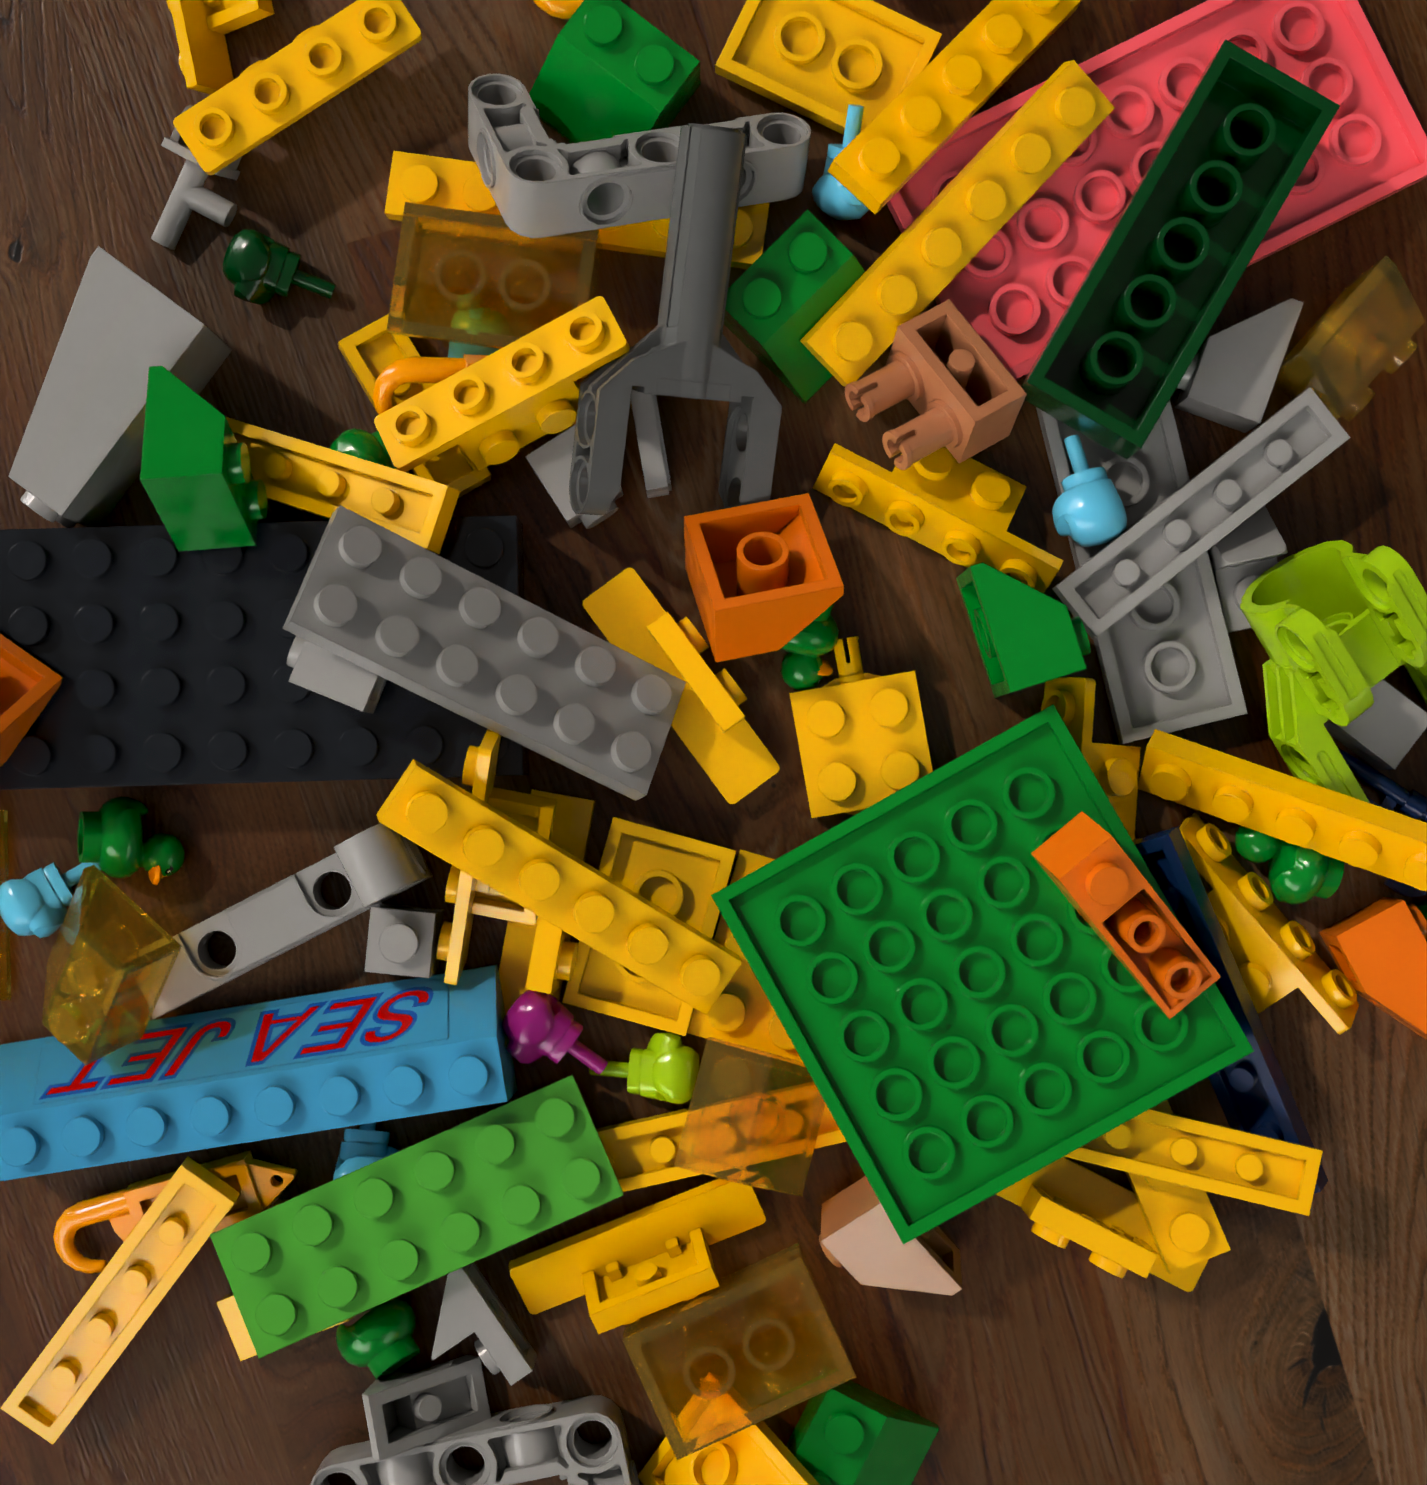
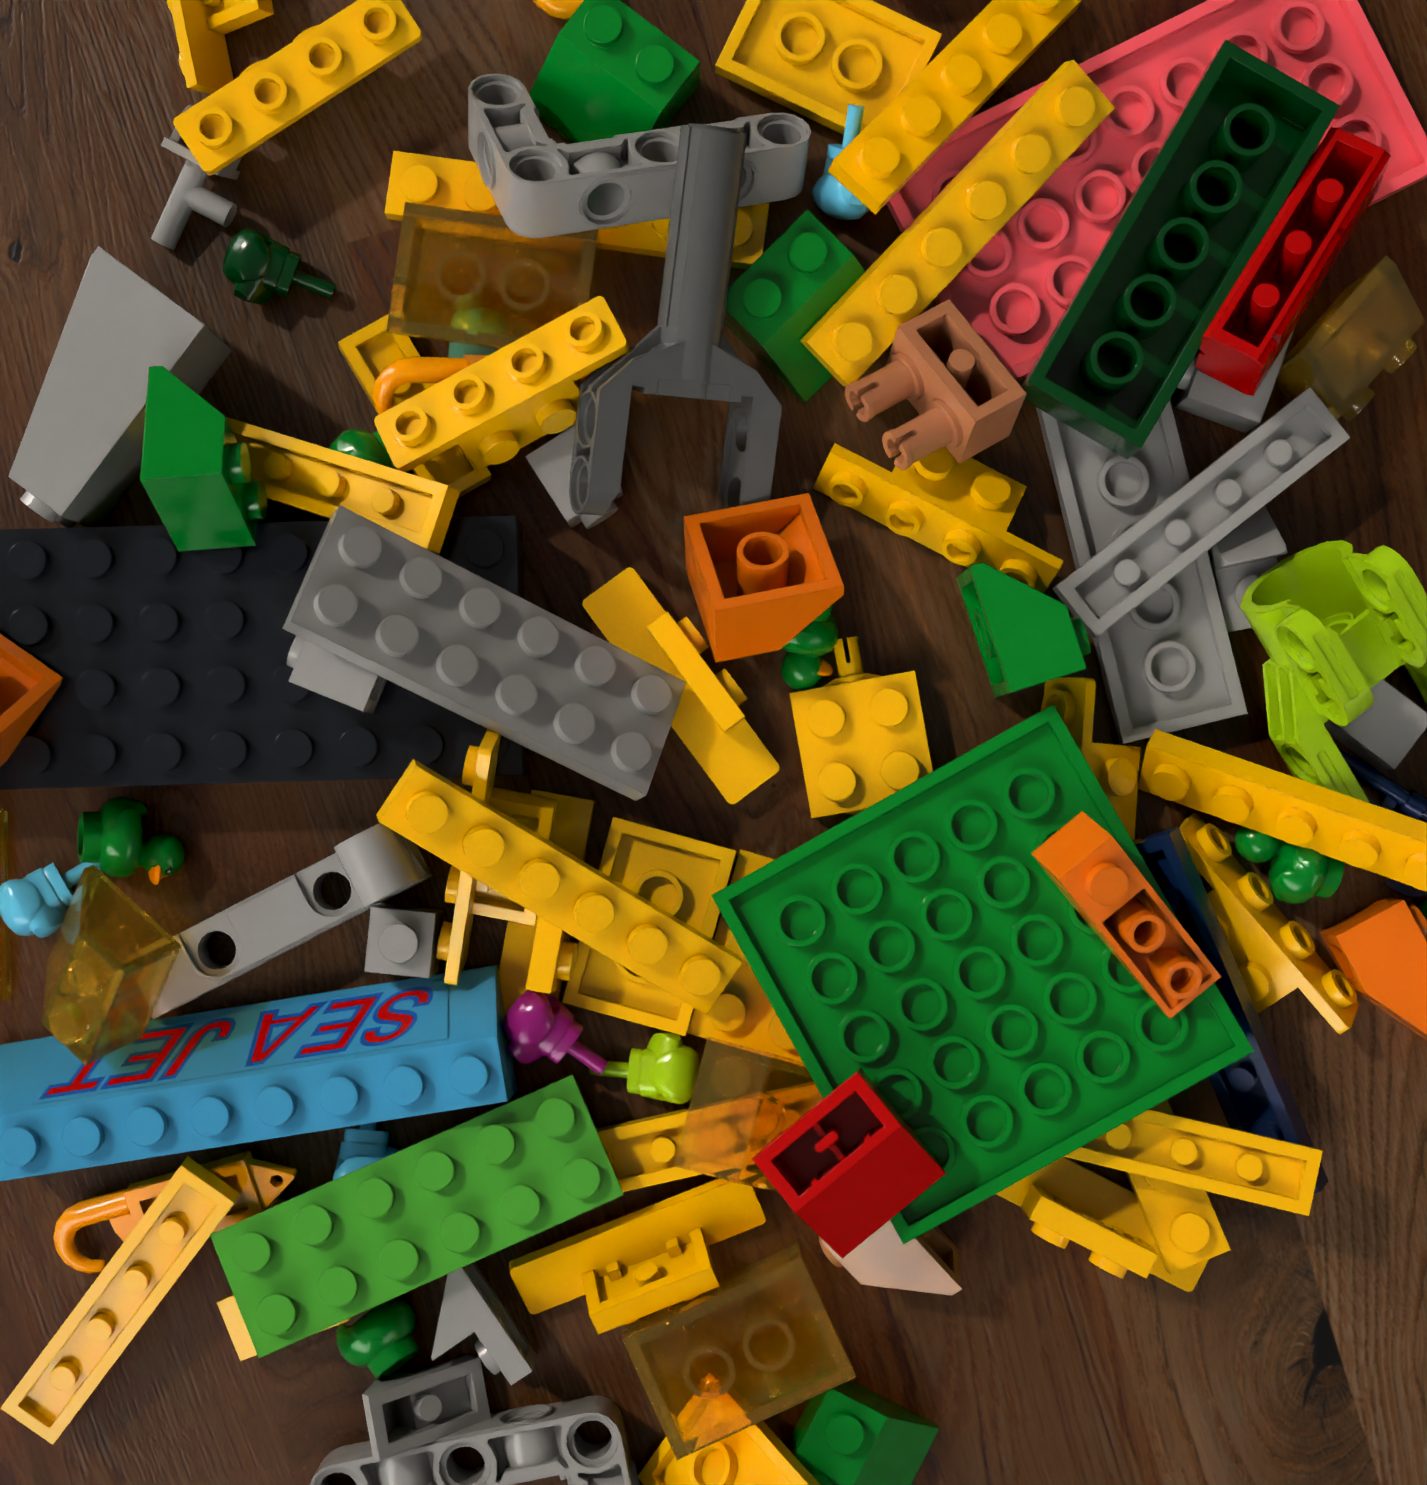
(651, 444): light grey tile -> none
(849, 1164): none -> red slope
(1090, 503): medium azure piece -> none
(1292, 261): none -> red brick

